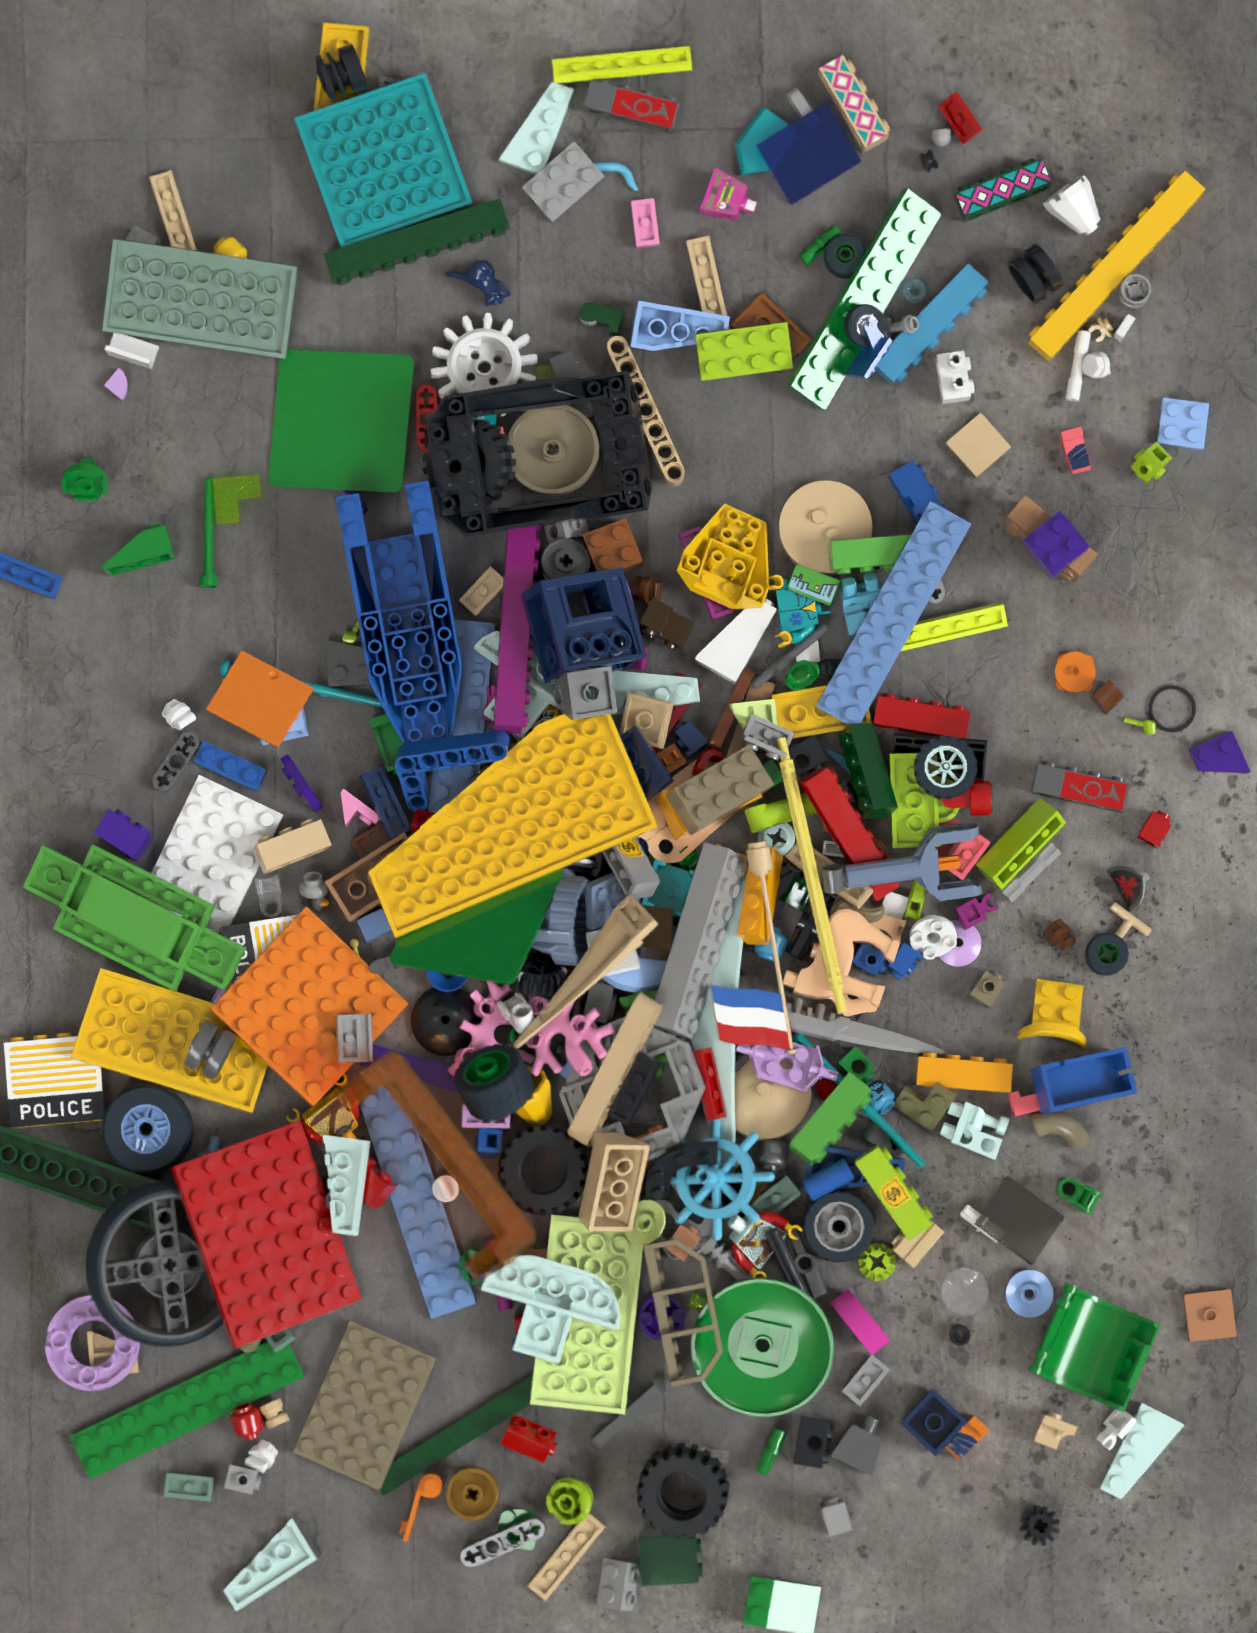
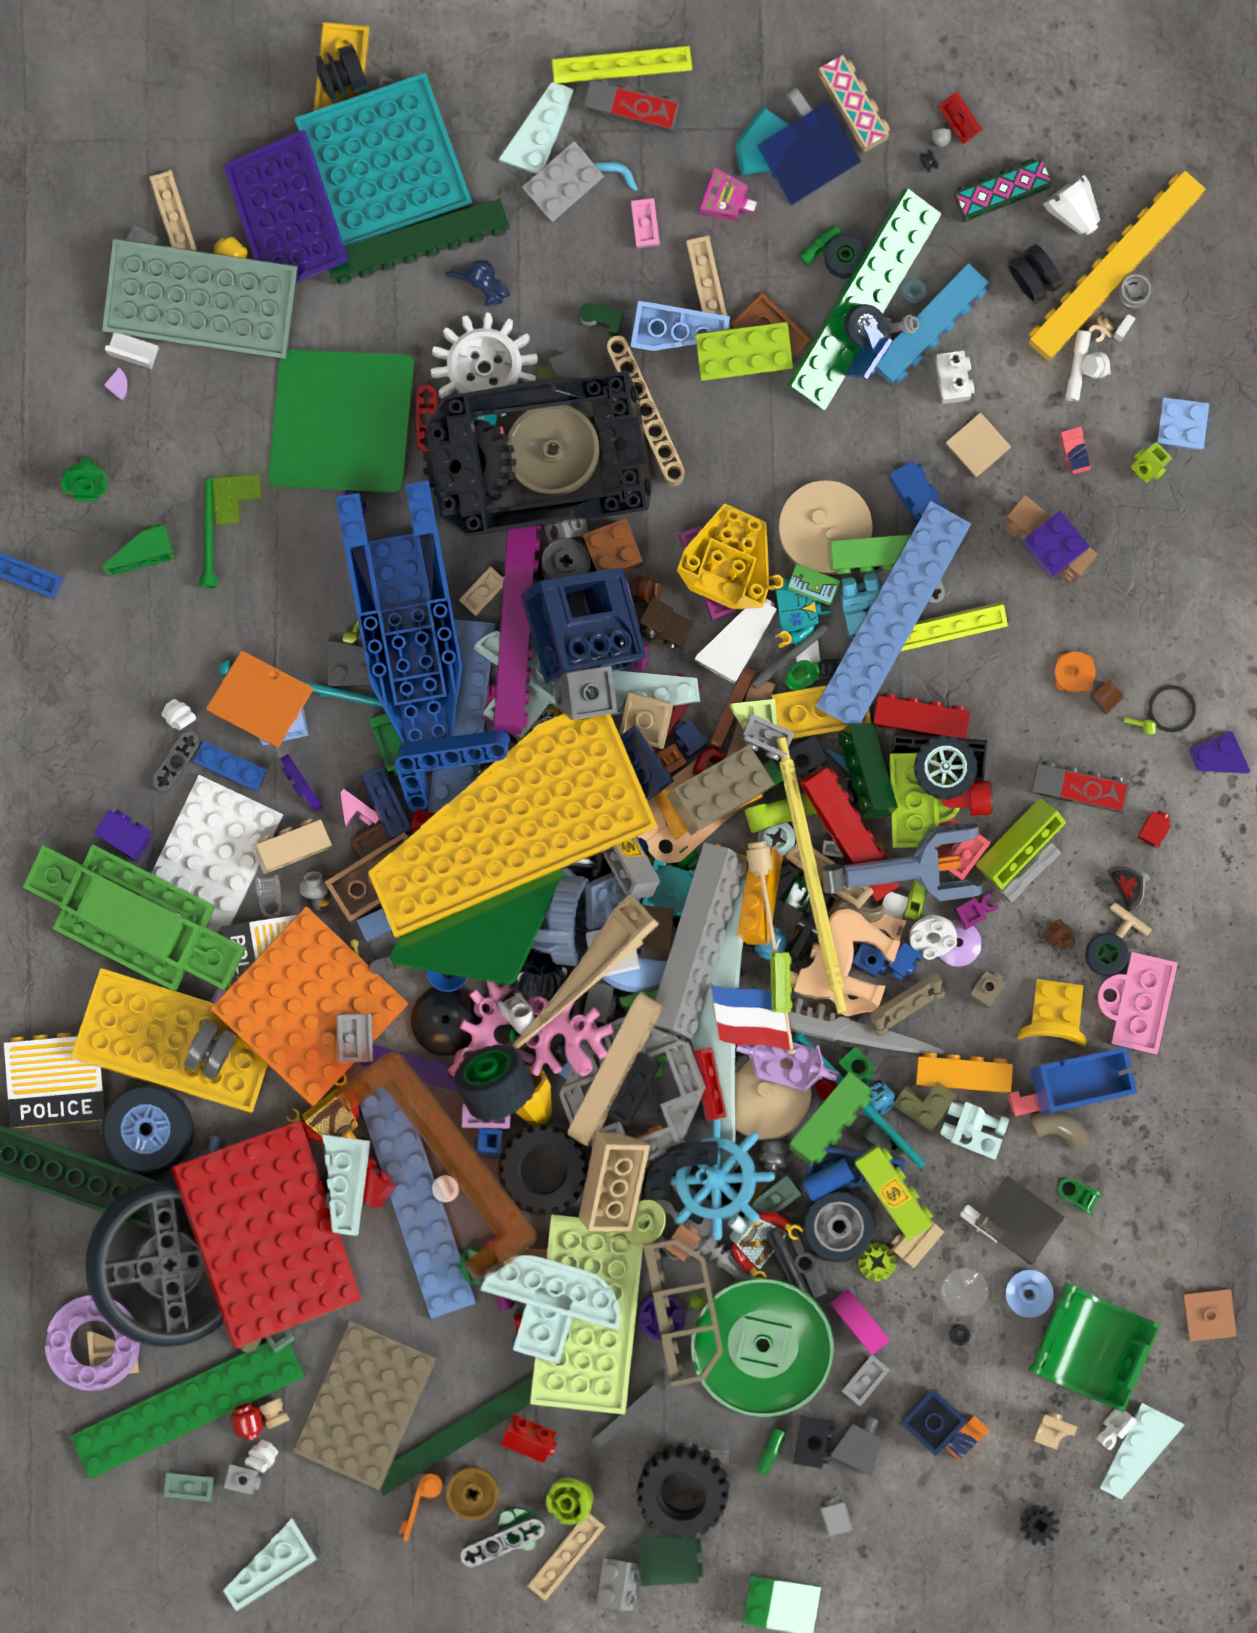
(287, 207): none -> dark purple plate
(780, 982): none -> lime piece
(907, 1003): none -> dark tan plate
(1139, 1002): none -> bright pink plate

